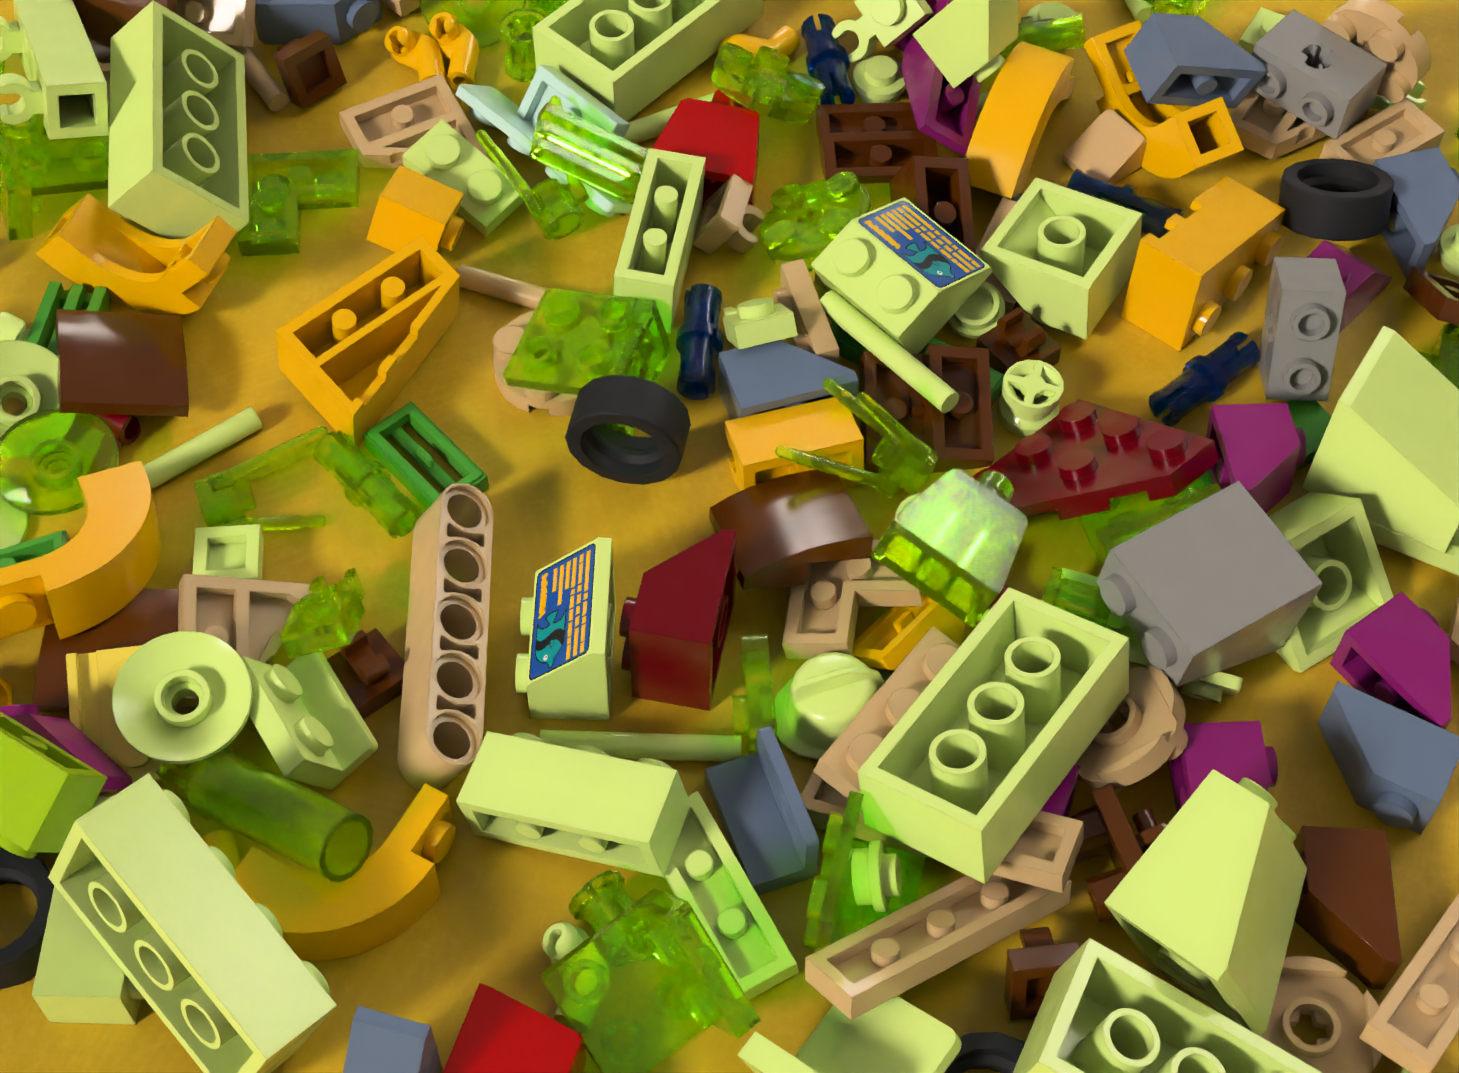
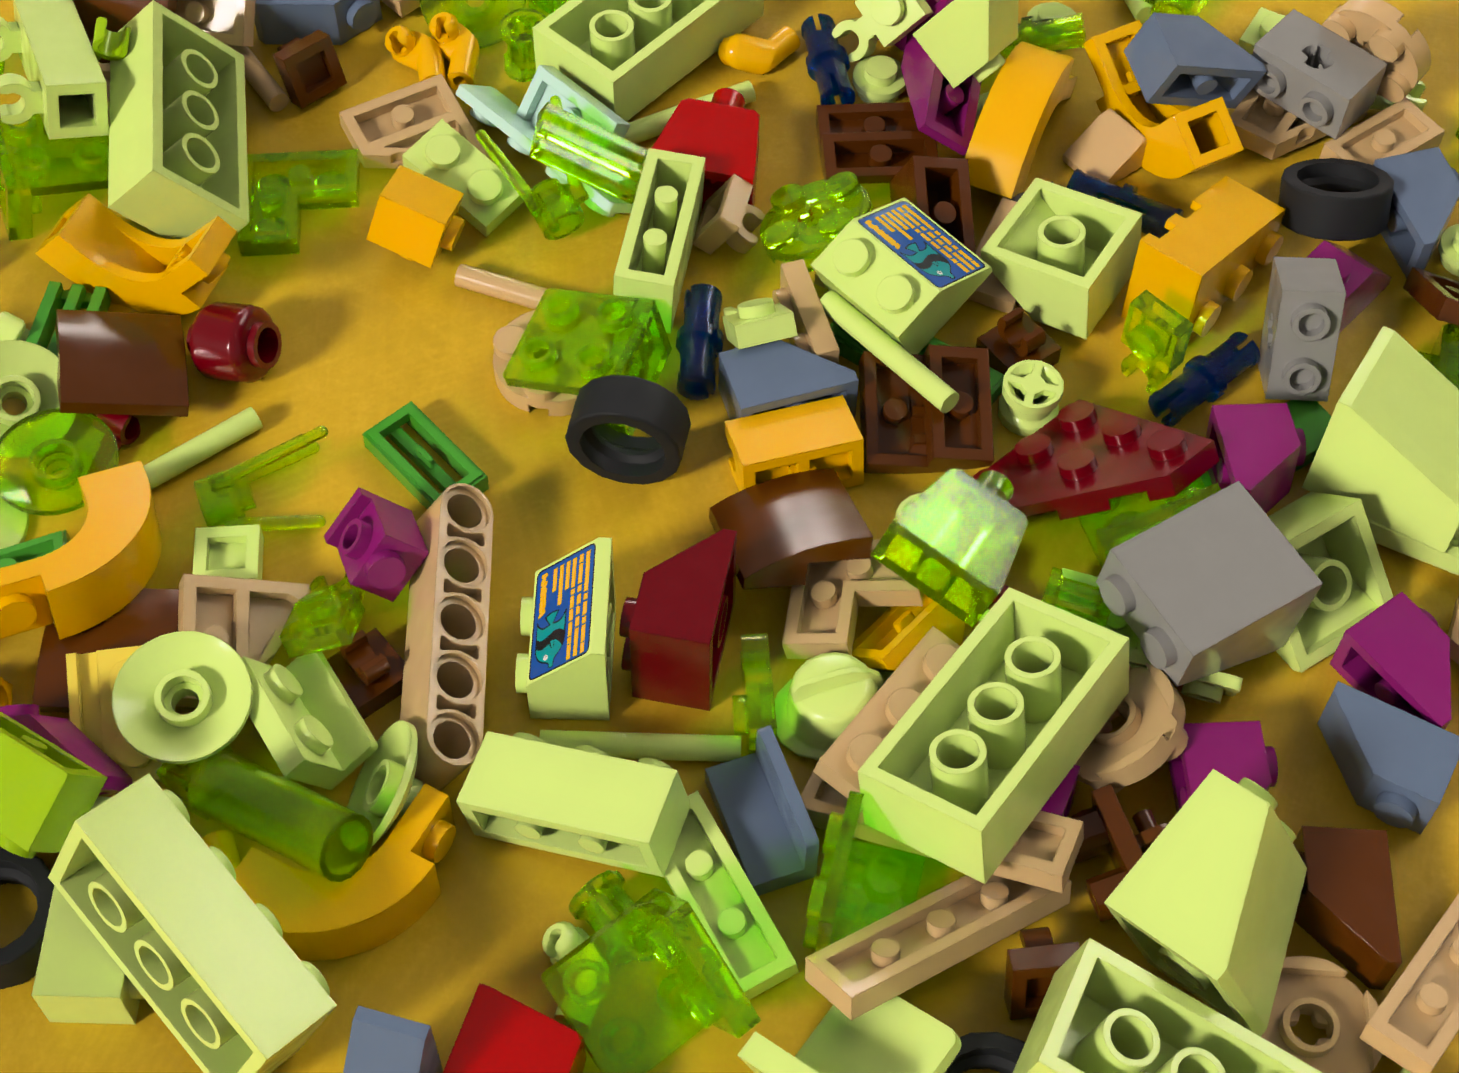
(110, 44): none -> lime hand
(234, 342): none -> dark red head
(367, 484): clear neon green pin -> none
(370, 337): yellow wedge -> none
(377, 544): none -> magenta brick
(387, 779): none -> yellowish green dish
(767, 80): clear neon green plate -> none
(875, 876): yellowish green plate -> none
(900, 455): clear neon green plant -> none
(979, 312): yellowish green plate -> none
(1156, 338): none -> clear neon green plate

